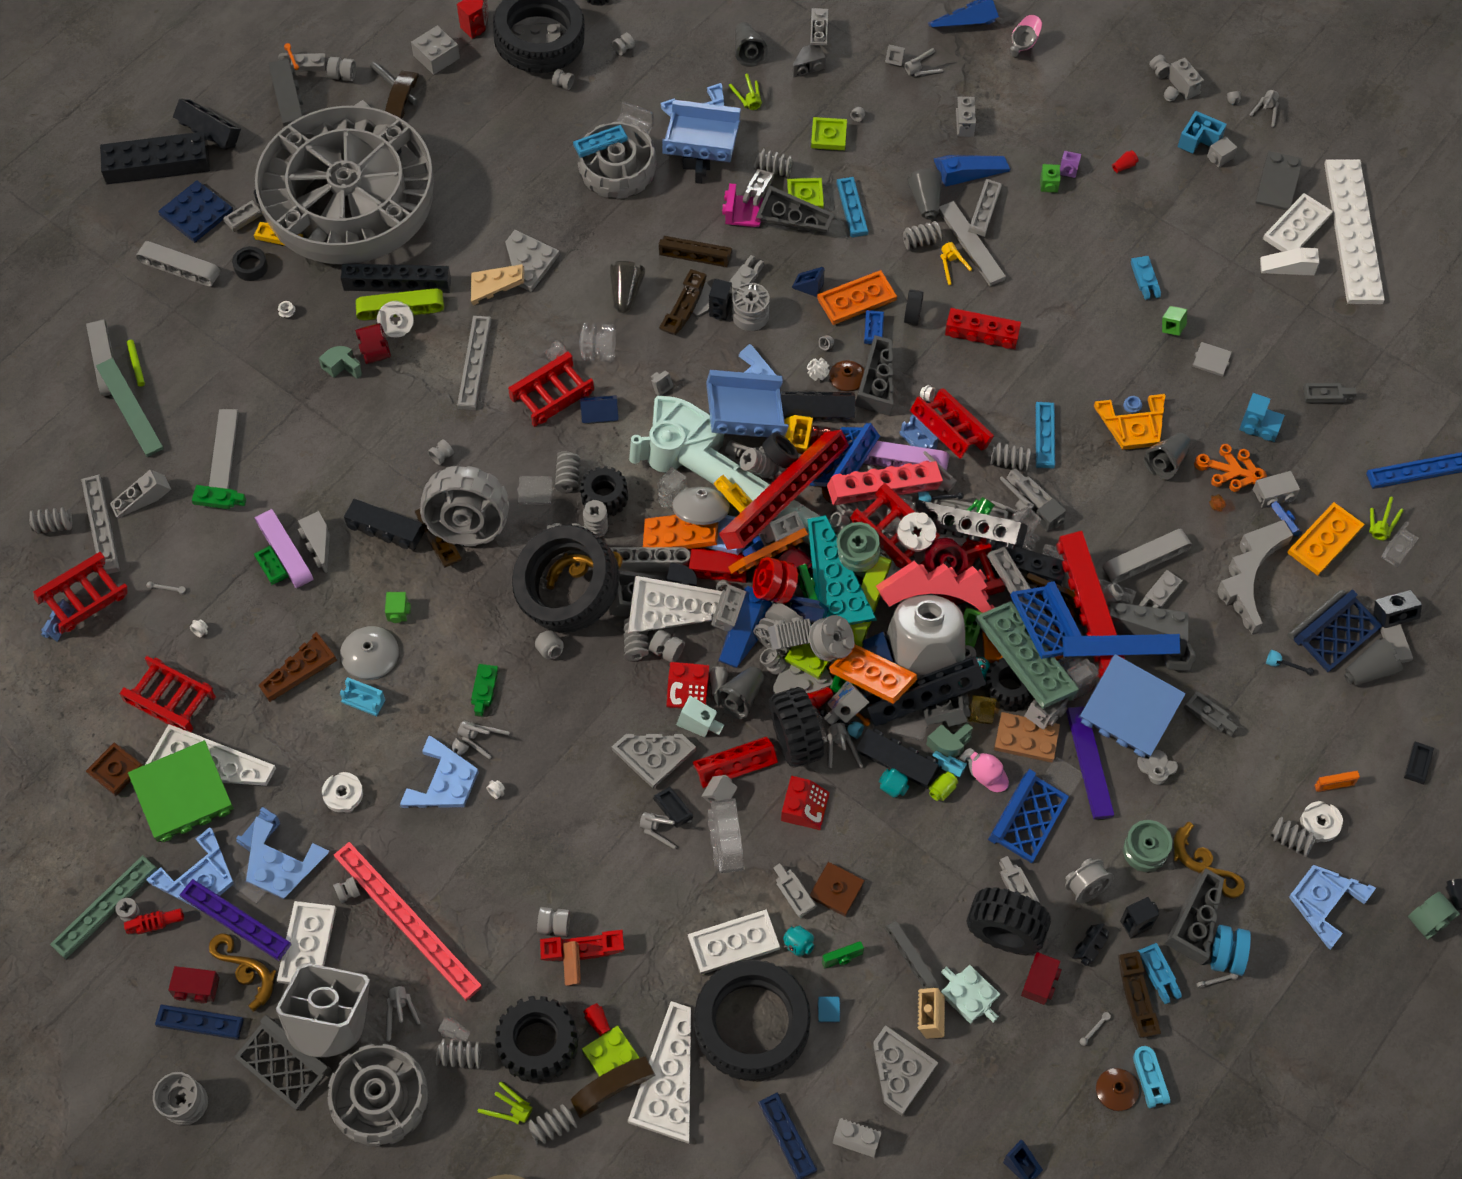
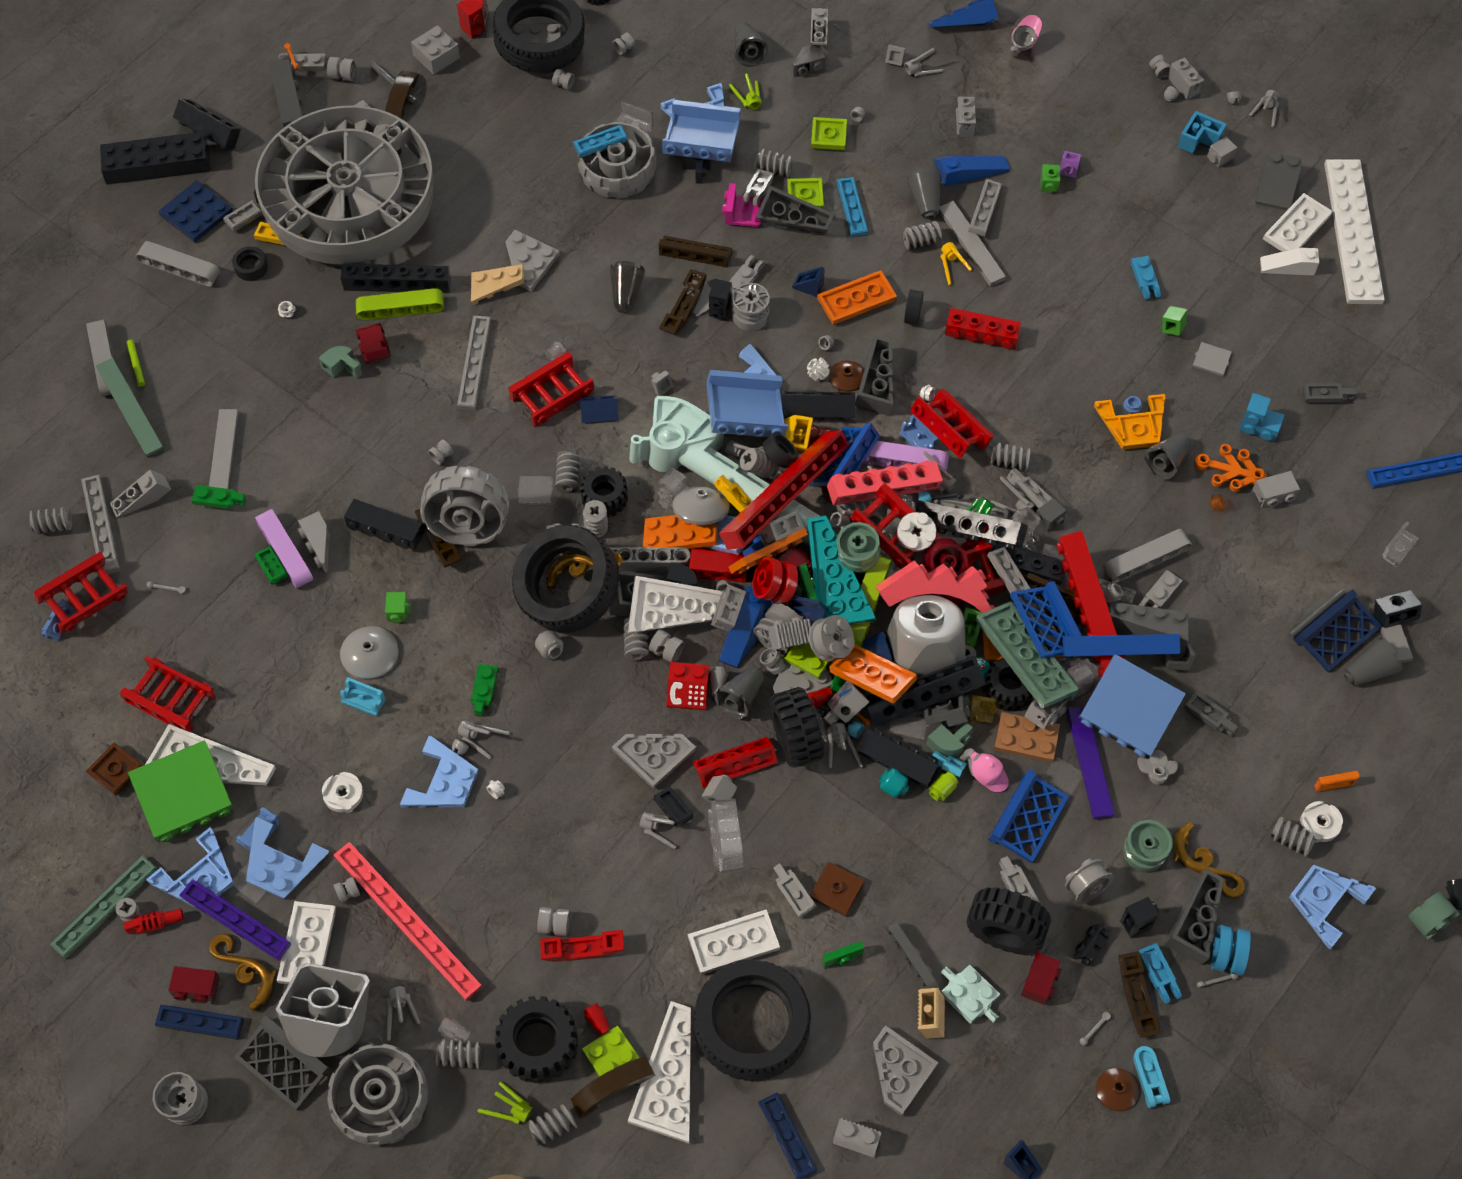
(199, 628): white plate -> none
(304, 664): reddish brown wing -> none
(403, 311): white plate -> none
(571, 963): nougat slope -> none
(598, 342): clear wheel -> none
(699, 718): light aqua torso -> none
(799, 941): teal head -> none
(804, 803): red slope -> none
(828, 1009): dark azure slope -> none
(873, 325): blue plate -> none
(1045, 434): dark azure tile -> none
(1126, 161): red cone -> none
(1240, 588): light grey arch -> none
(1274, 659): hinge -> none
(1288, 517): blue plate -> none
(1325, 538): light orange plate -> none
(1381, 530): lime plant -> none
(1418, 762): black tile -> none

